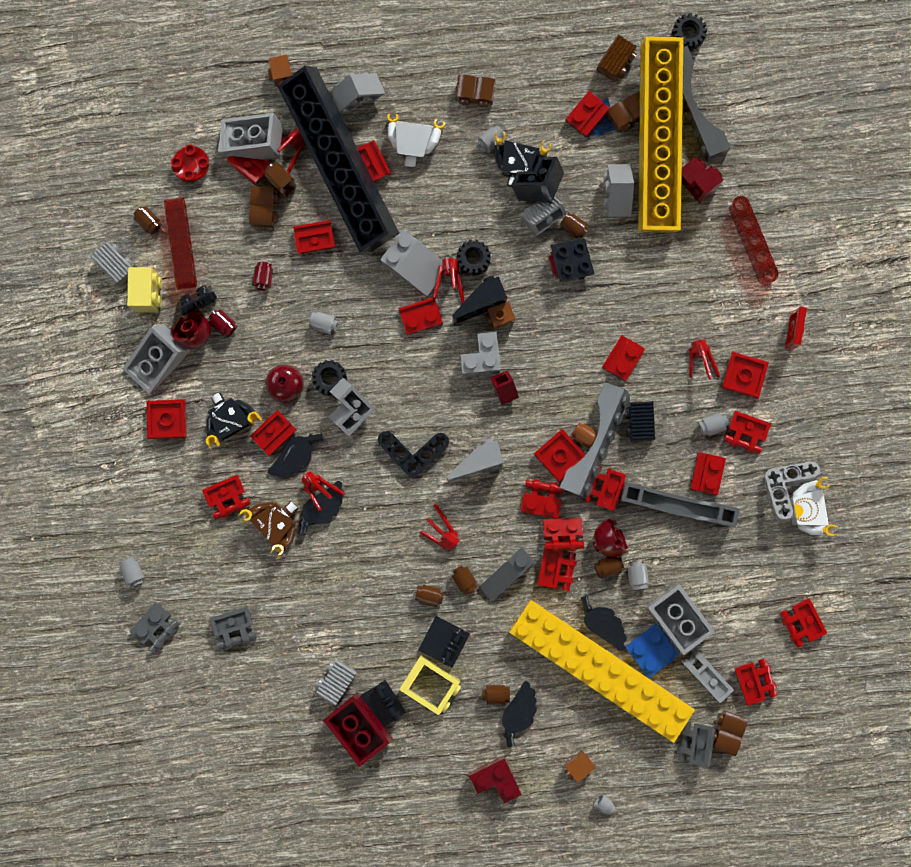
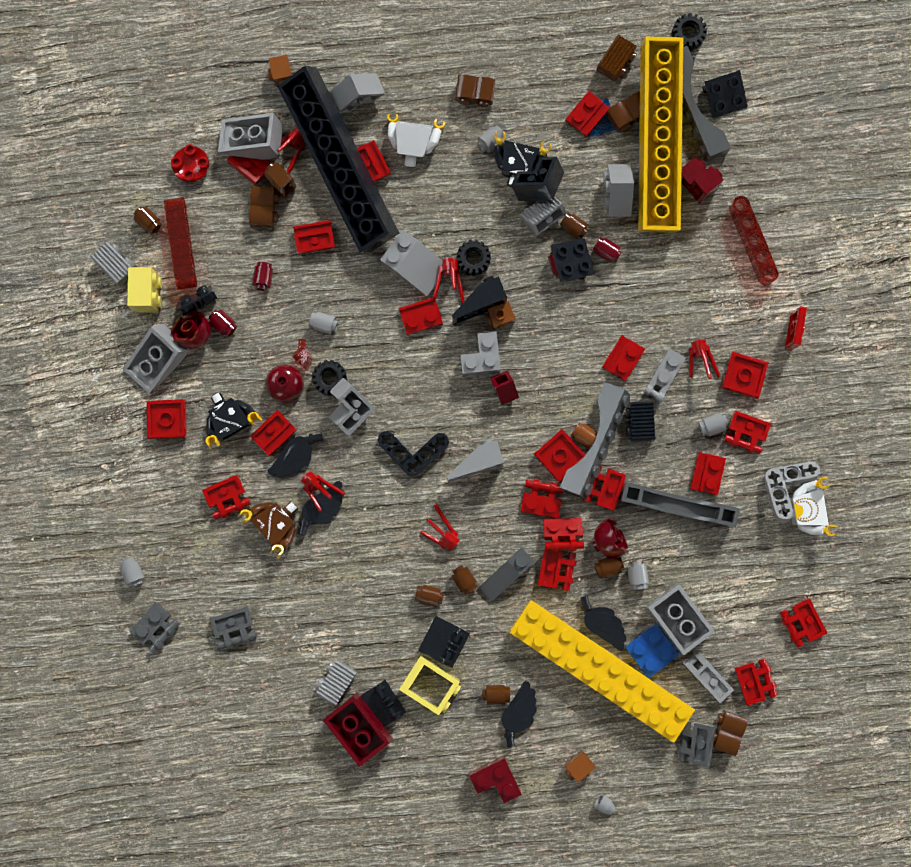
(303, 354): none -> clear red piece
(607, 249): none -> dark red brick
(664, 375): none -> light grey plate
(725, 94): none -> black hinge

